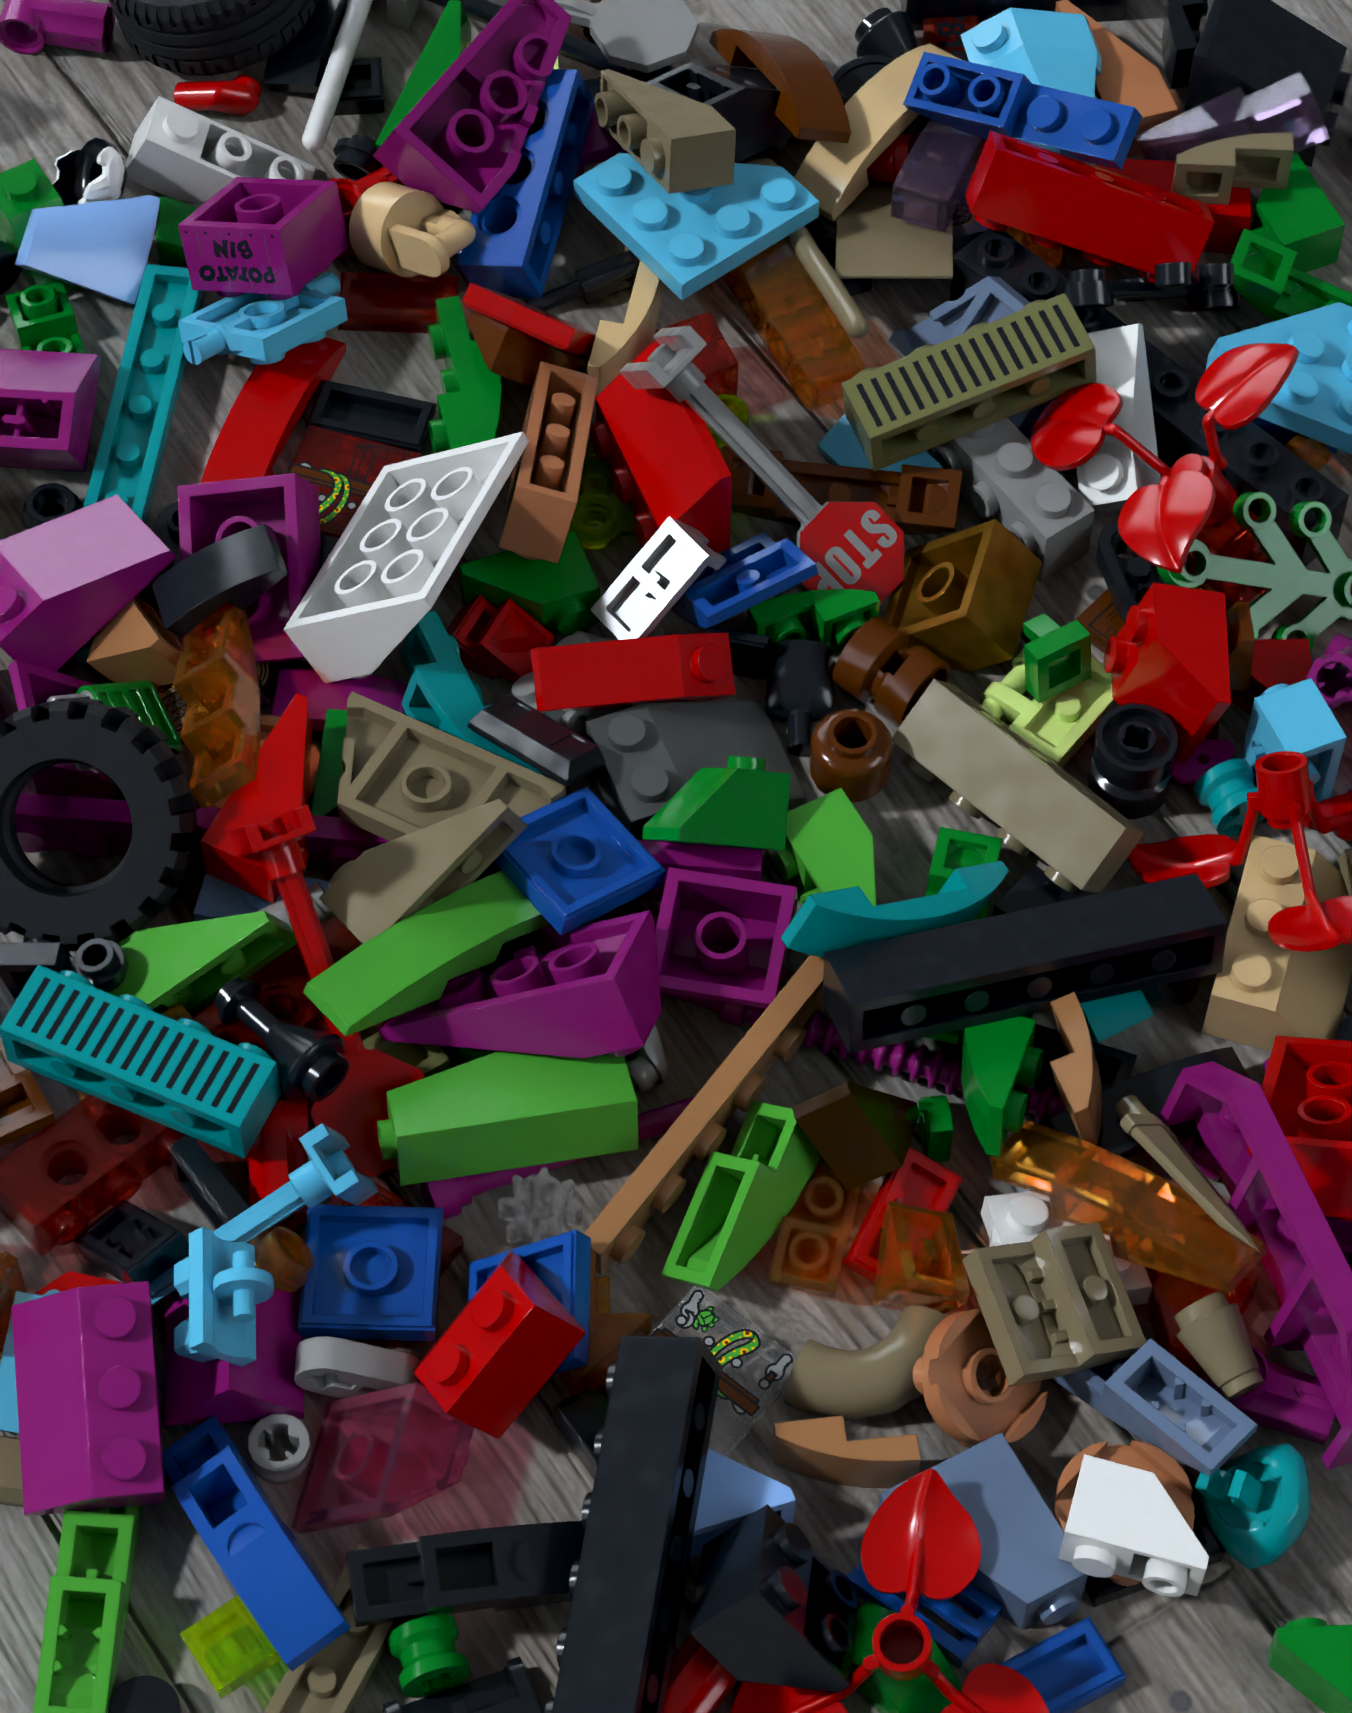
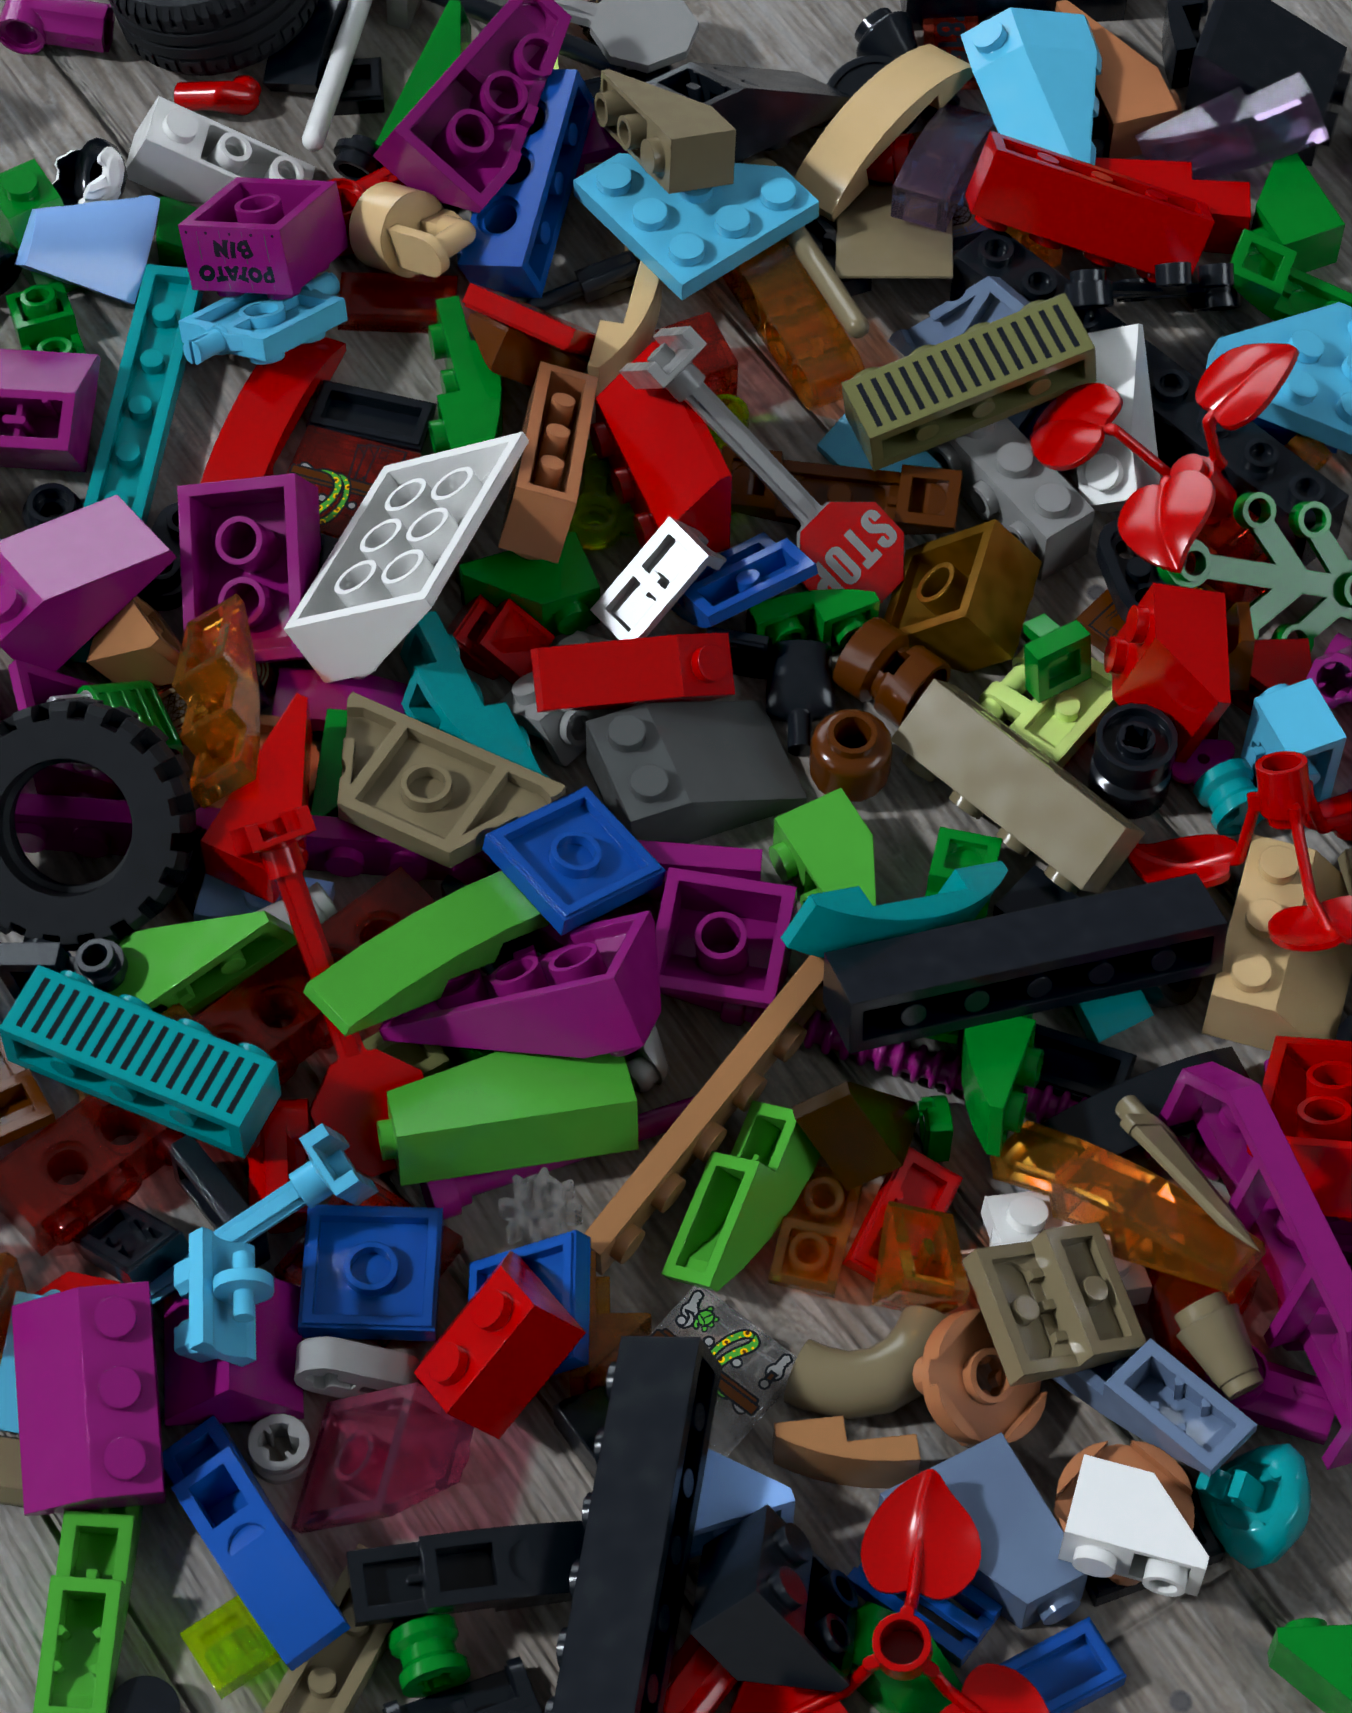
(229, 570): black slope -> none
(284, 1257): clear orange plate -> none
(306, 1058): black piece -> none
(419, 868): dark tan slope -> none
(538, 740): black tile -> none
(727, 808): green slope -> none
(808, 95): reddish brown slope -> none
(1006, 102): blue slope -> none
(1078, 1072): medium nougat slope -> none
(1236, 161): dark tan slope -> none

